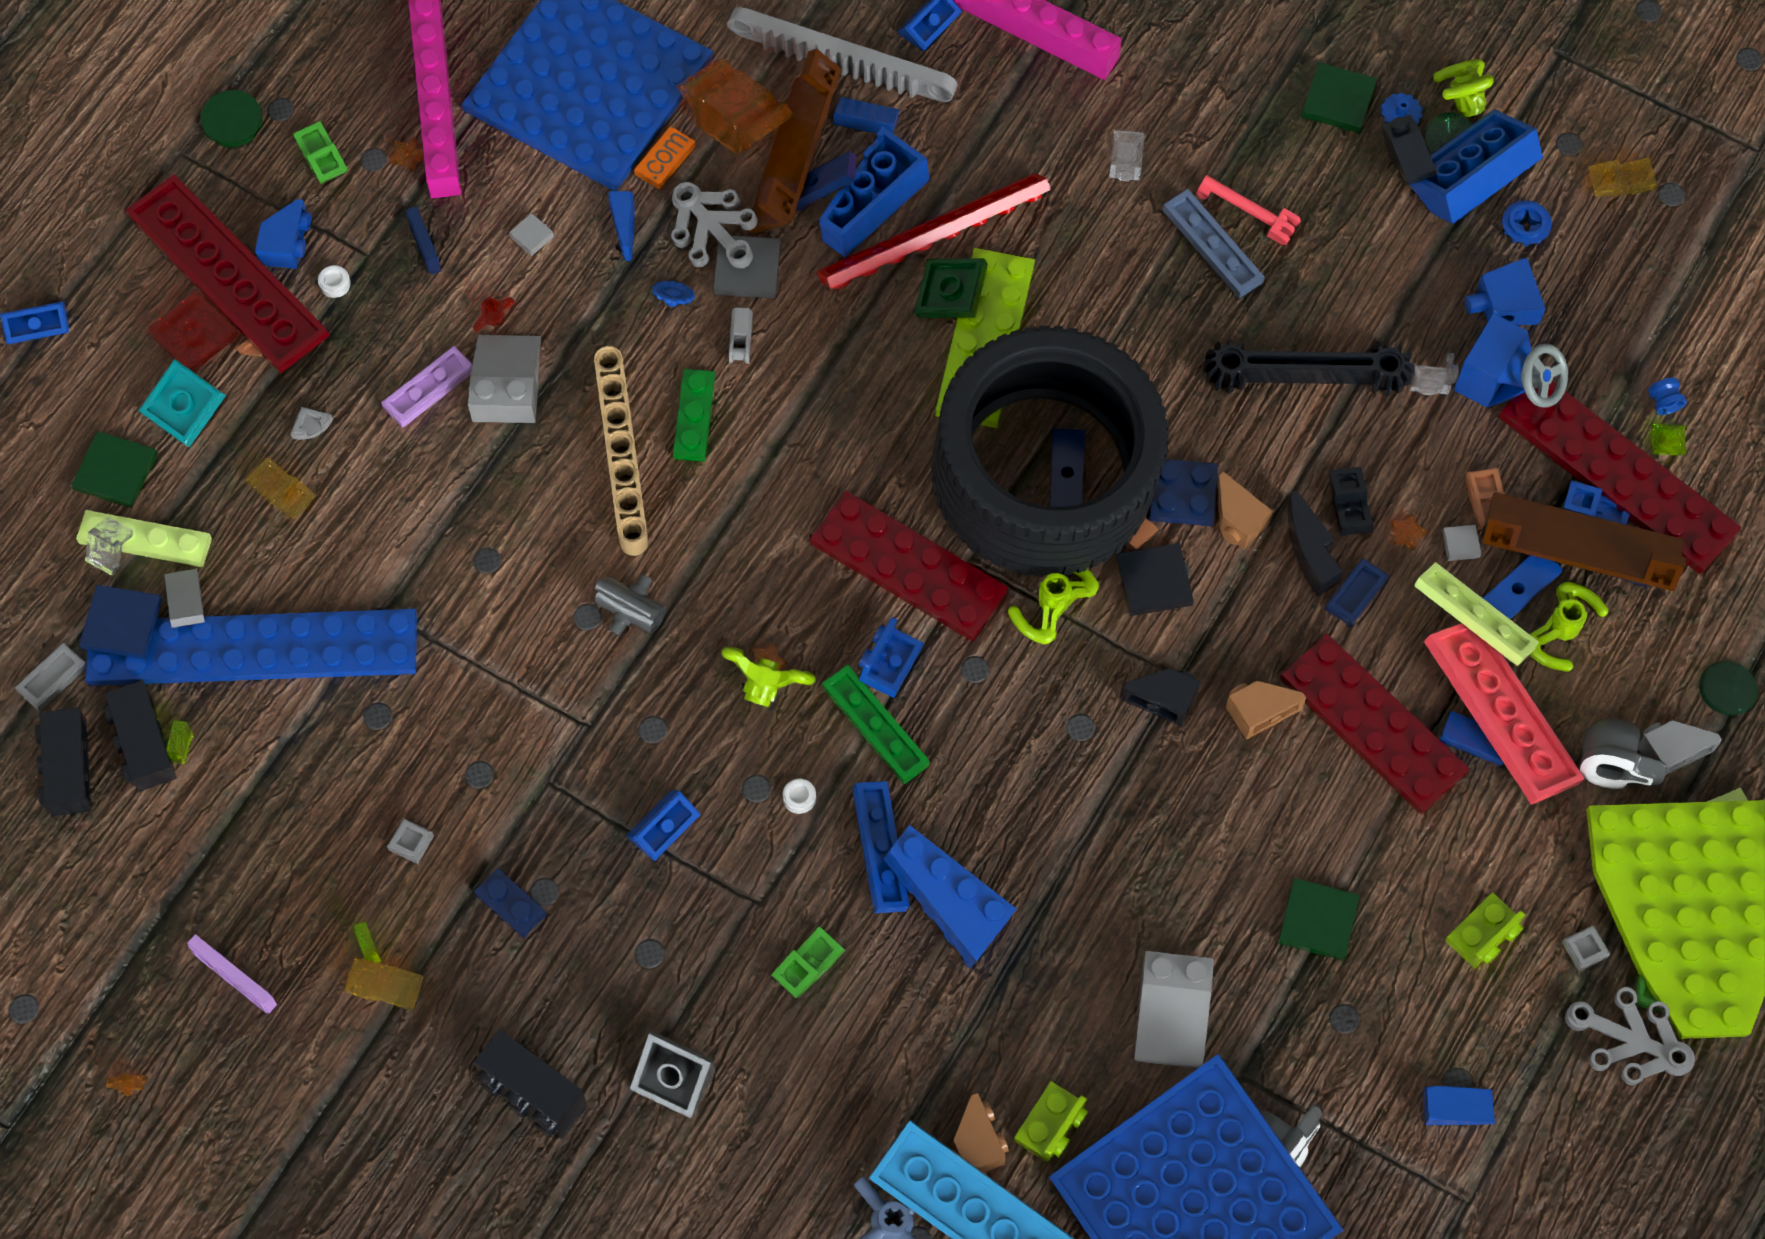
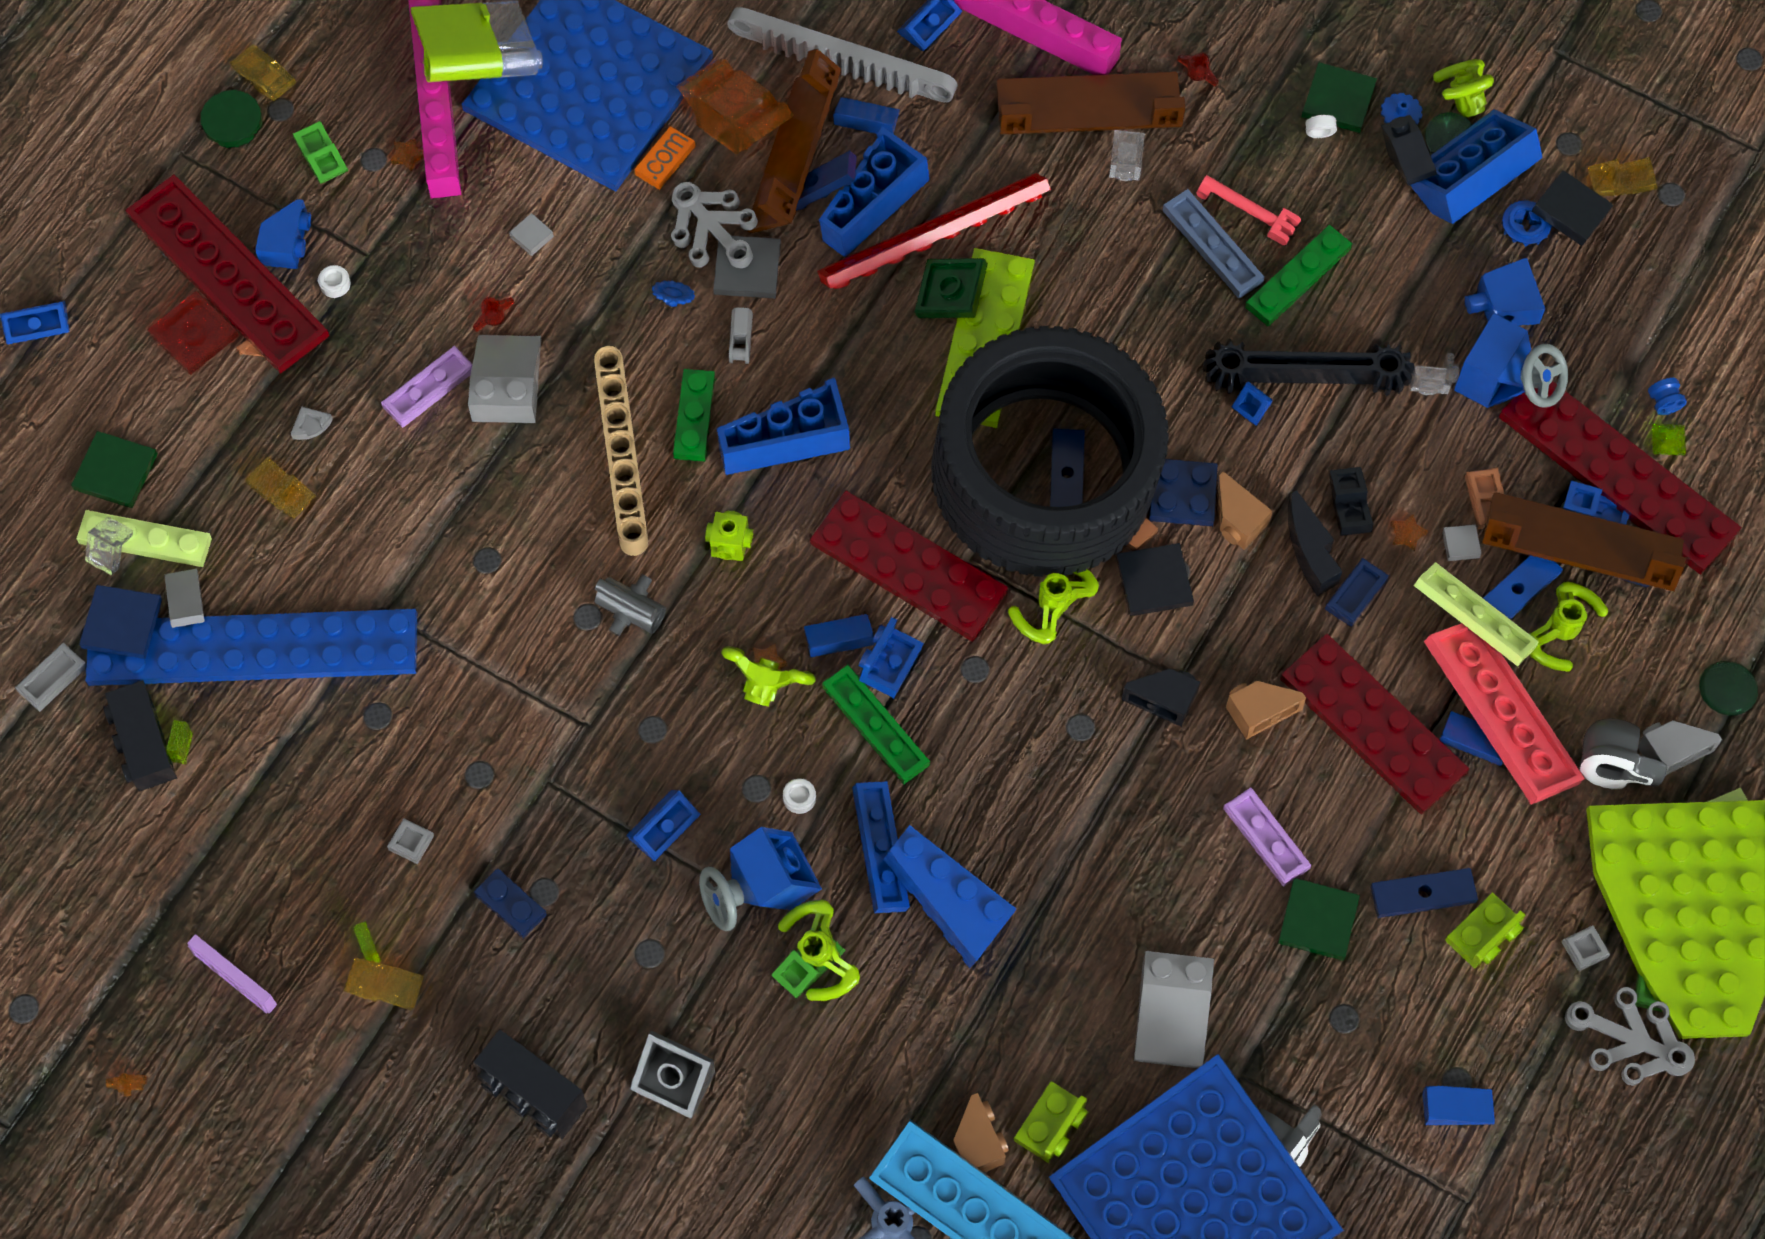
(64, 762): black brick -> none
(182, 403): teal tile -> none
(263, 72): none -> clear yellow slope
(423, 240): dark blue tile -> none
(475, 41): none -> lime door
(623, 214): blue slope -> none
(729, 535): none -> lime brick
(765, 872): none -> blue piece
(786, 432): none -> blue wedge
(812, 938): none -> lime piece
(839, 635): none -> blue slope
(1089, 103): none -> reddish brown bracket
(1198, 67): none -> clear red piece
(1252, 403): none -> blue slope
(1267, 837): none -> lavender tile
(1298, 275): none -> green plate
(1321, 126): none -> white tile
(1443, 891): none -> dark blue tile
(1572, 208): none -> black tile

